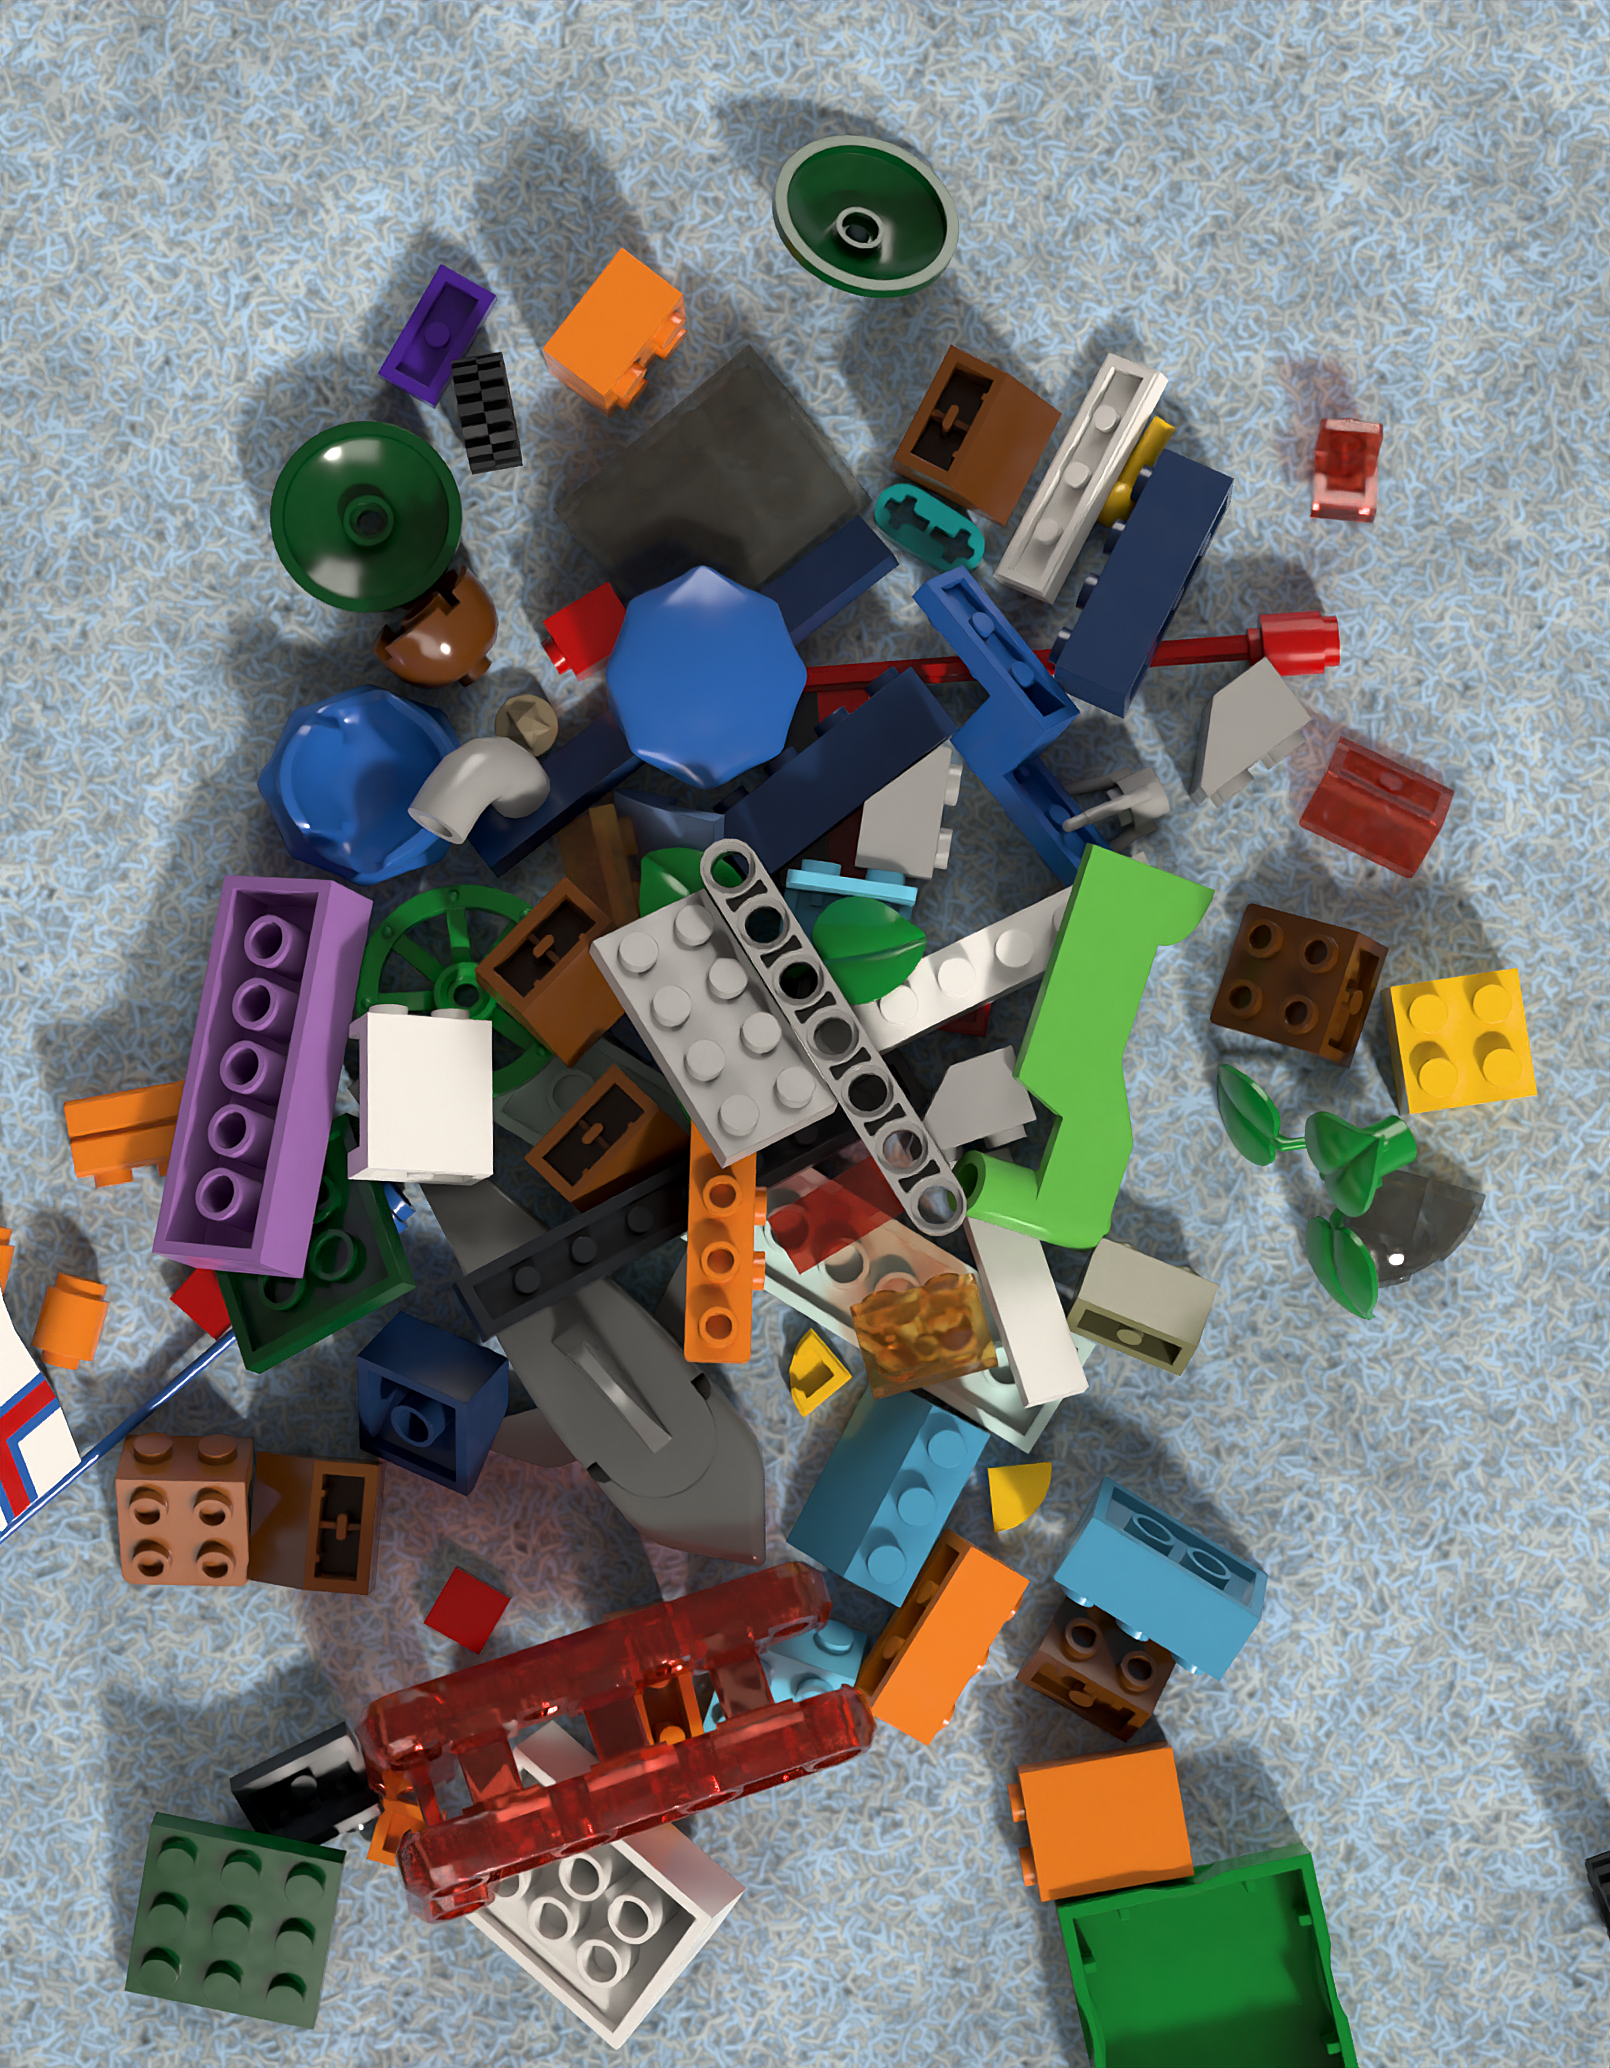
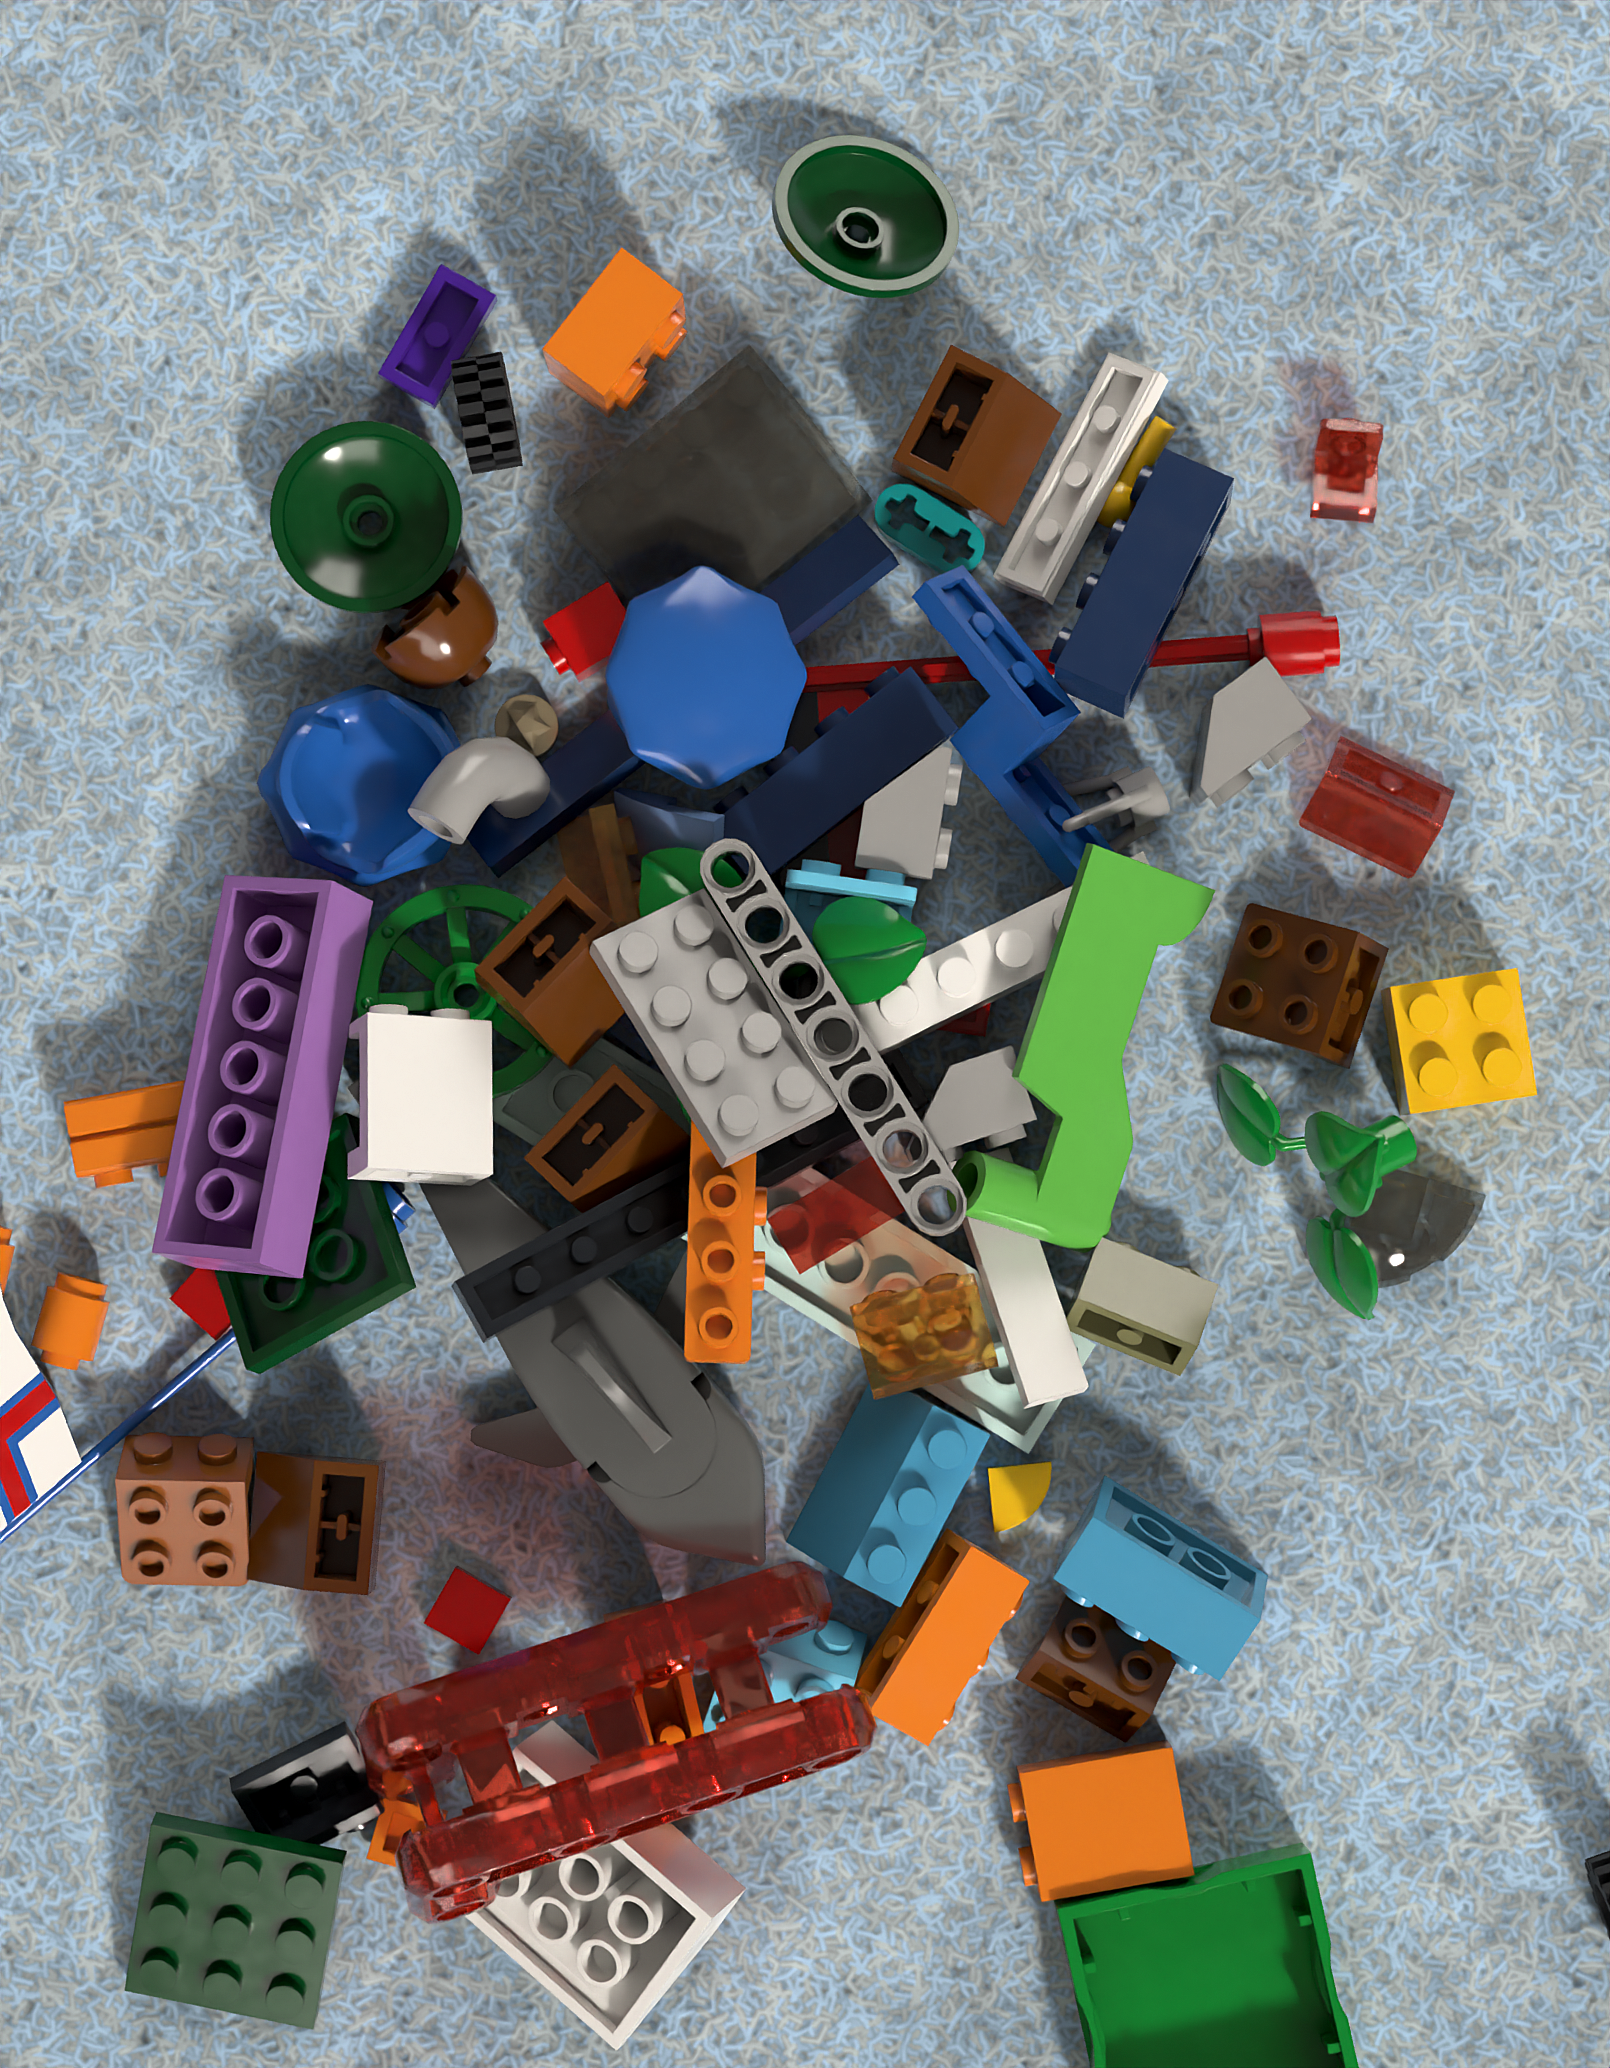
(430, 1401): dark blue slope -> none
(814, 1373): yellow tile -> none

